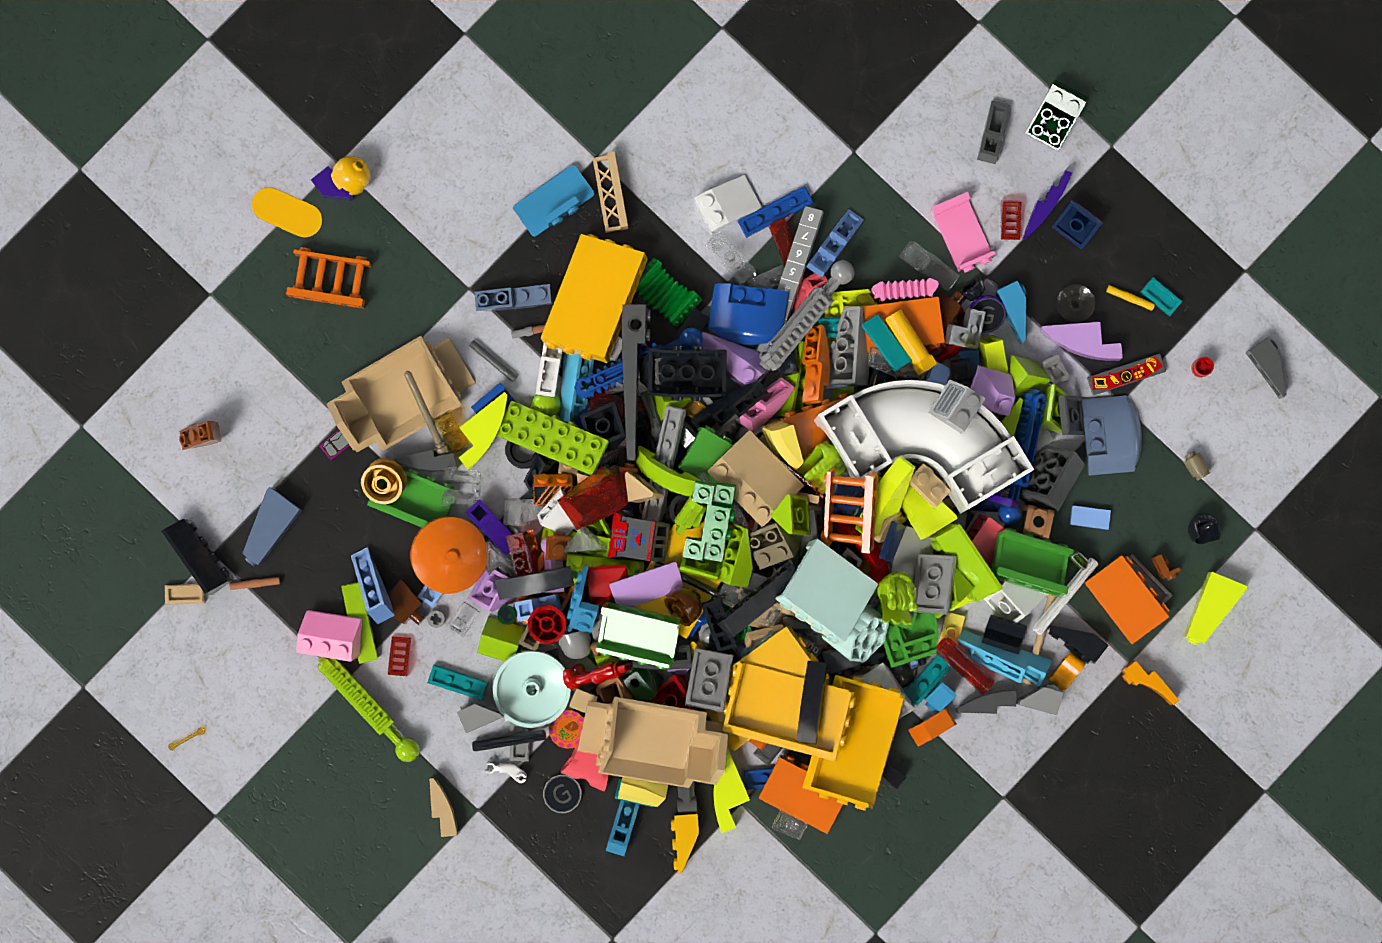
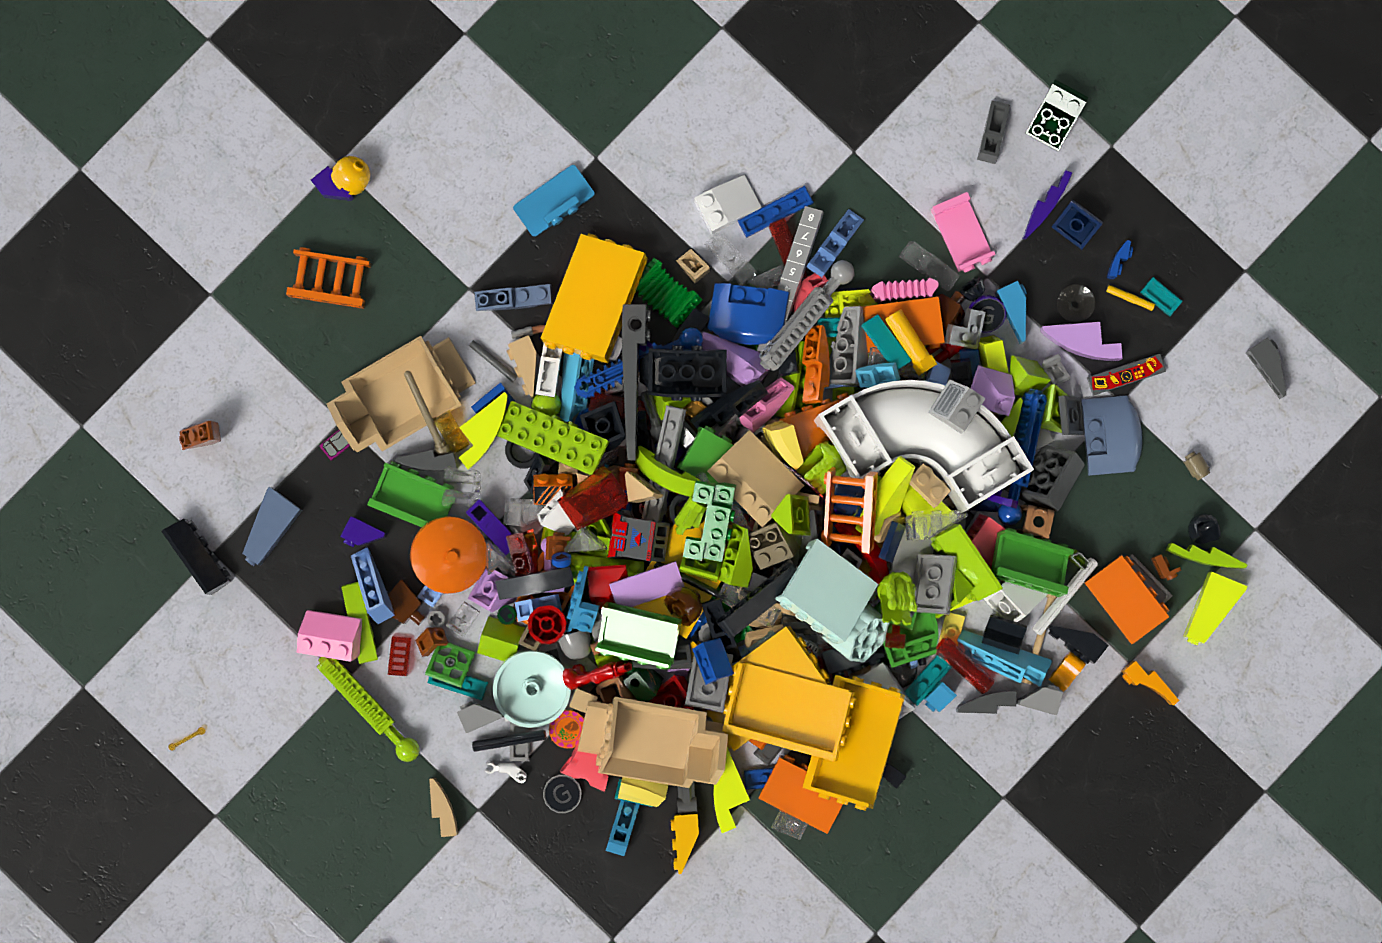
(184, 594): tan tile -> none
(254, 583): nougat piece -> none
(286, 212): yellow sticker -> none
(360, 533): none -> dark purple slope
(391, 473): pearl gold wheel -> none
(430, 640): none -> dark orange bracket
(450, 664): none -> bright green piece
(526, 360): none -> tan slope
(561, 560): none -> blue tile
(617, 192): tan fence -> none
(693, 265): none -> tan slope
(712, 660): none -> blue panel
(811, 702): black slope -> none
(876, 374): none -> medium azure slope
(895, 639): none -> clear red tile
(925, 526): none -> clear slope
(932, 727): orange slope -> none
(1007, 203): clear red slope -> none
(1090, 517): light blue tile -> none
(1122, 255): none -> blue slope
(1205, 368): red wheel -> none
(1213, 557): none -> lime slope

